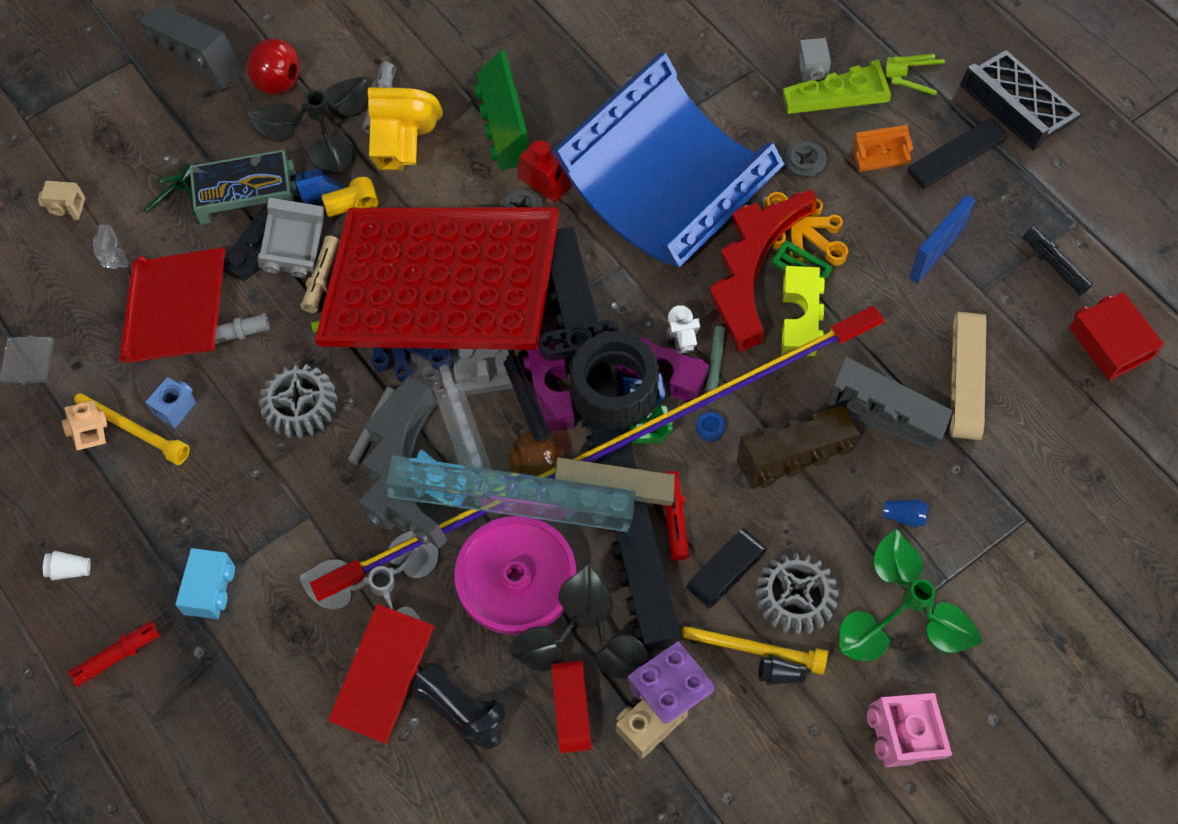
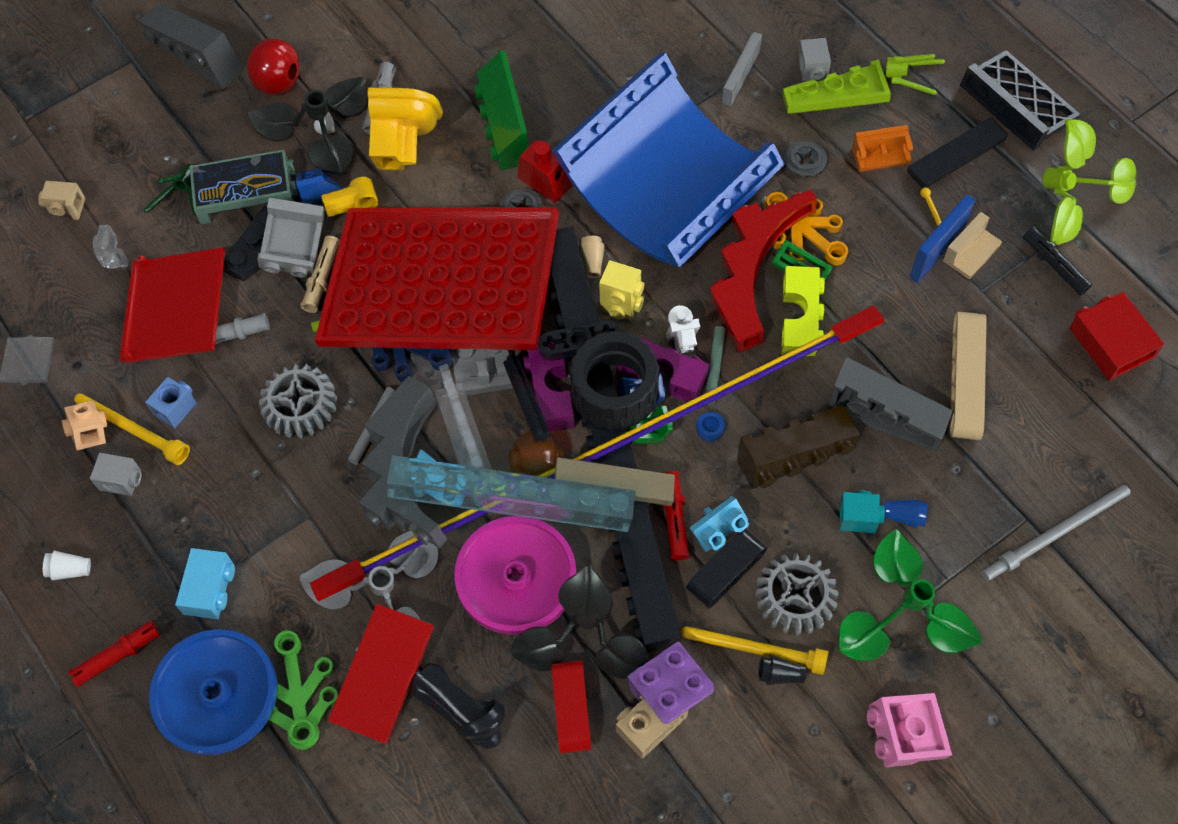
(116, 474): none -> light grey brick
(213, 692): none -> blue dish
(299, 695): none -> bright green plant
(328, 123): none -> white hinge
(592, 255): none -> tan cone
(621, 291): none -> light yellow brick
(719, 523): none -> medium azure hips
(741, 69): none -> light grey tile
(860, 512): none -> teal brick
(926, 192): none -> yellow hinge
(972, 247): none -> tan panel
(1011, 560): none -> light grey bar
(1078, 146): none -> lime plant

